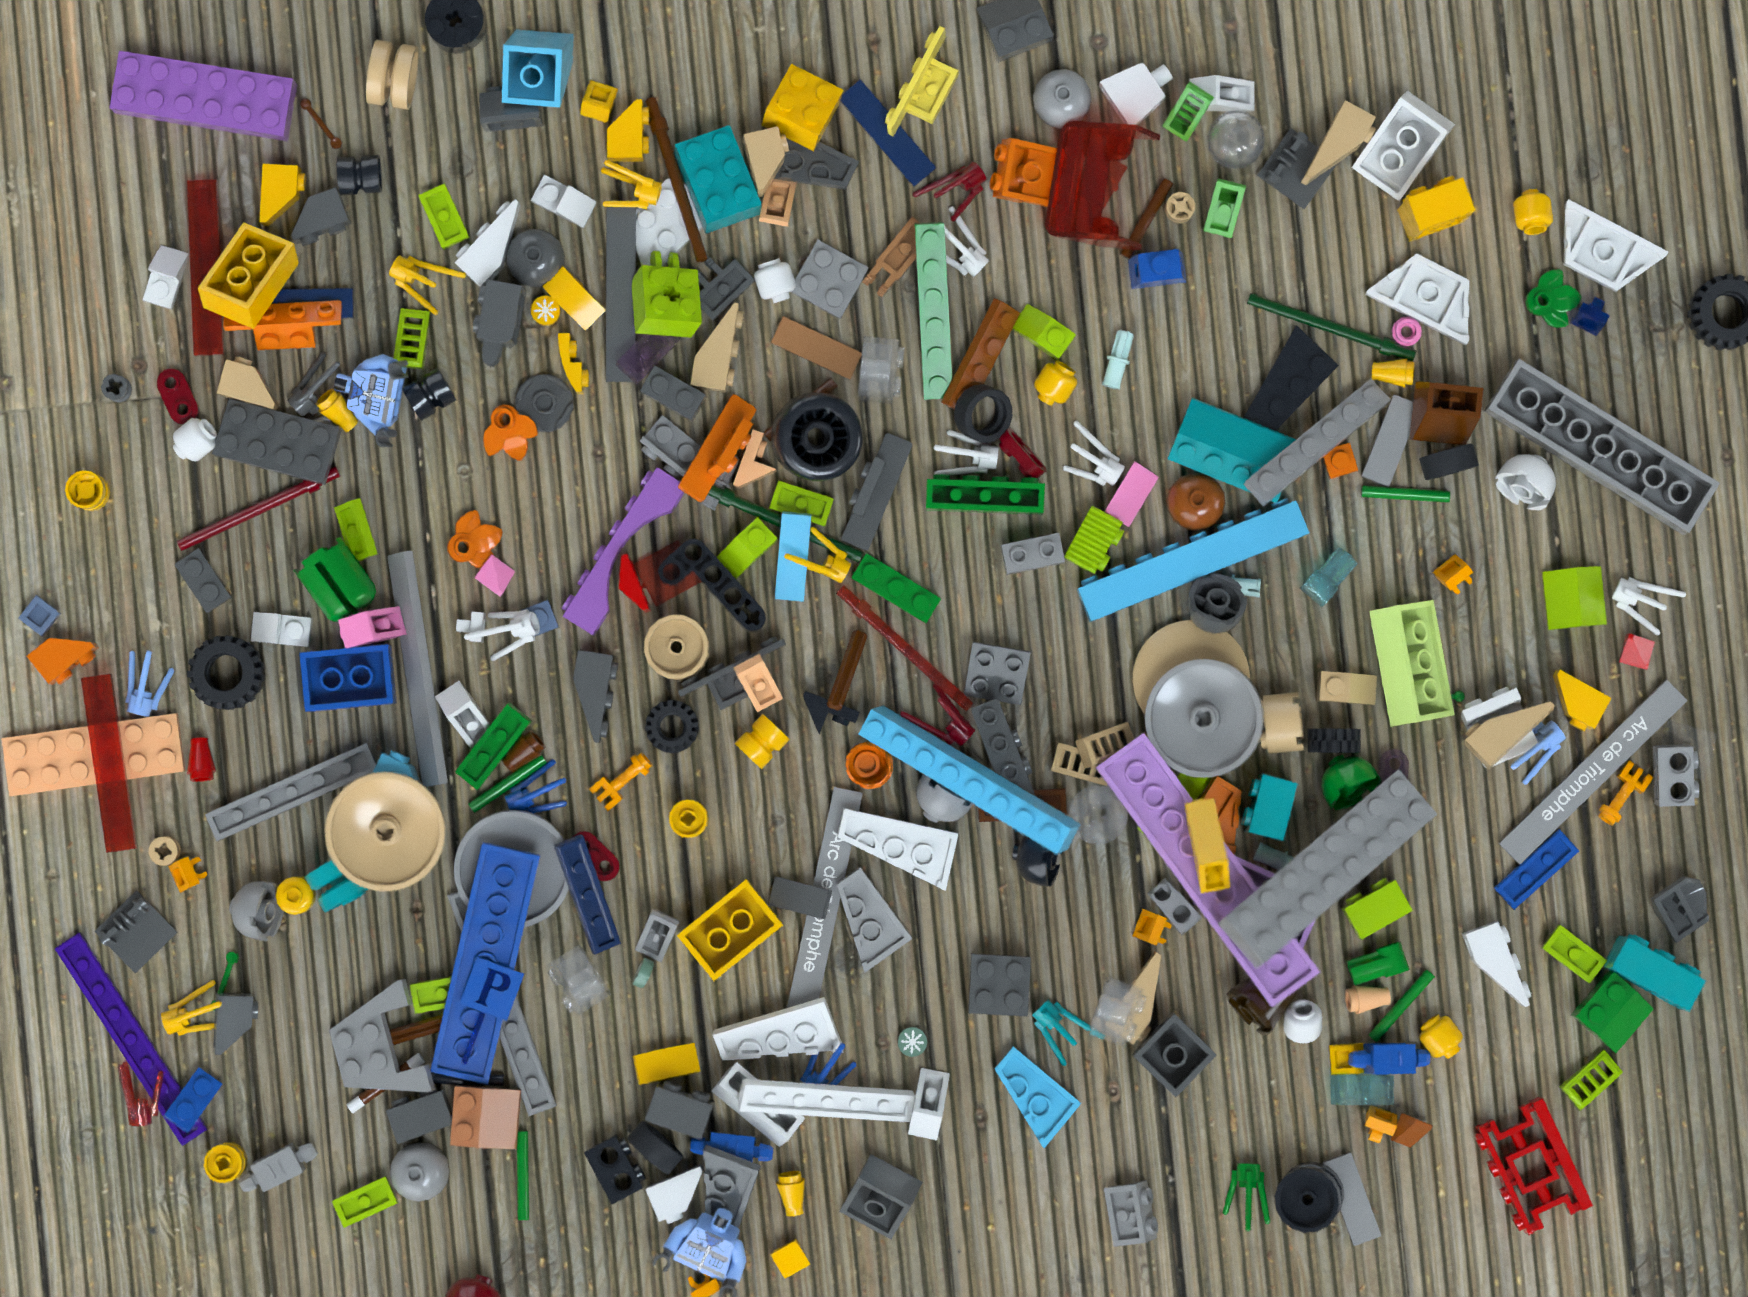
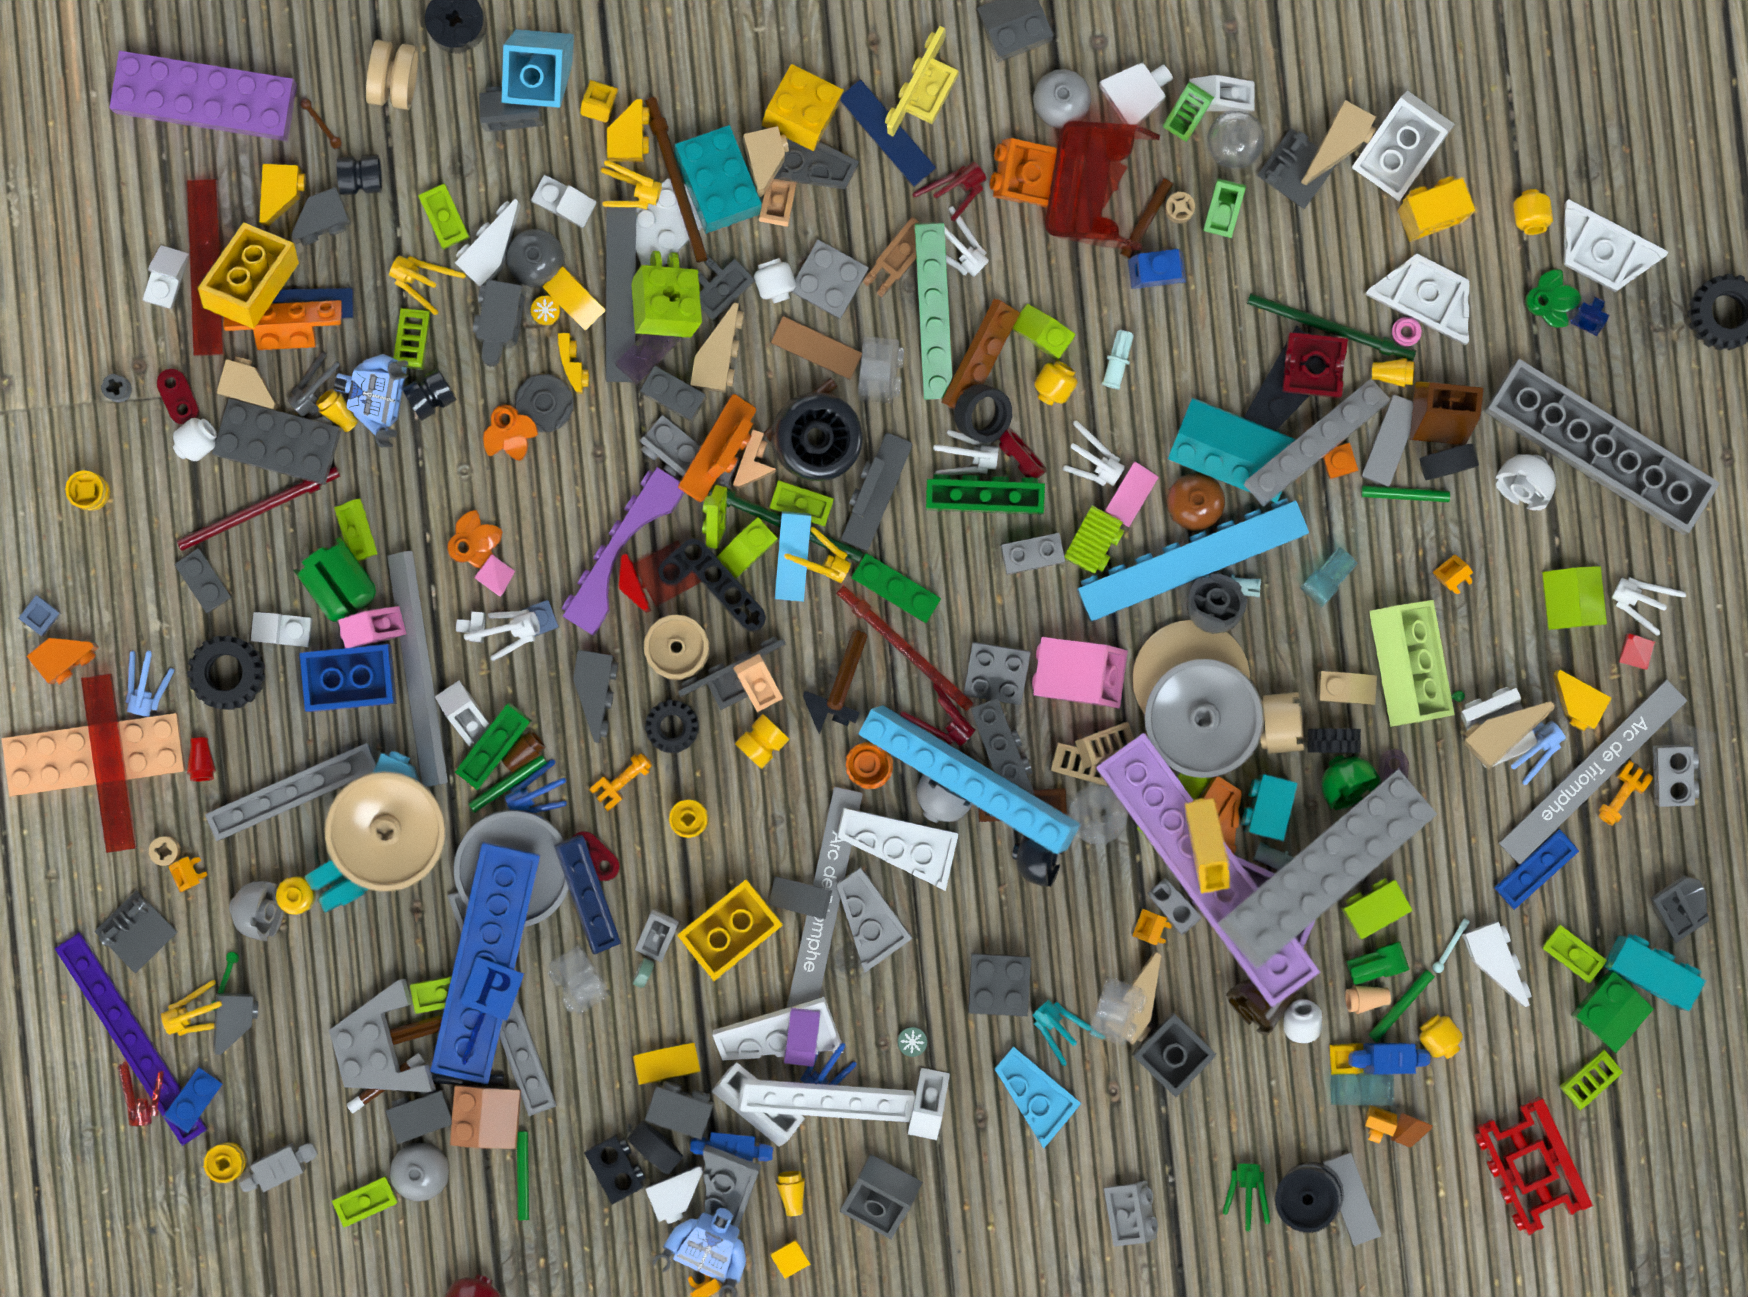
(715, 521): none -> lime plate
(802, 1037): none -> medium lavender slope
(1079, 672): none -> bright pink slope
(1298, 378): none -> dark red brick
(1438, 966): none -> light aqua hinge

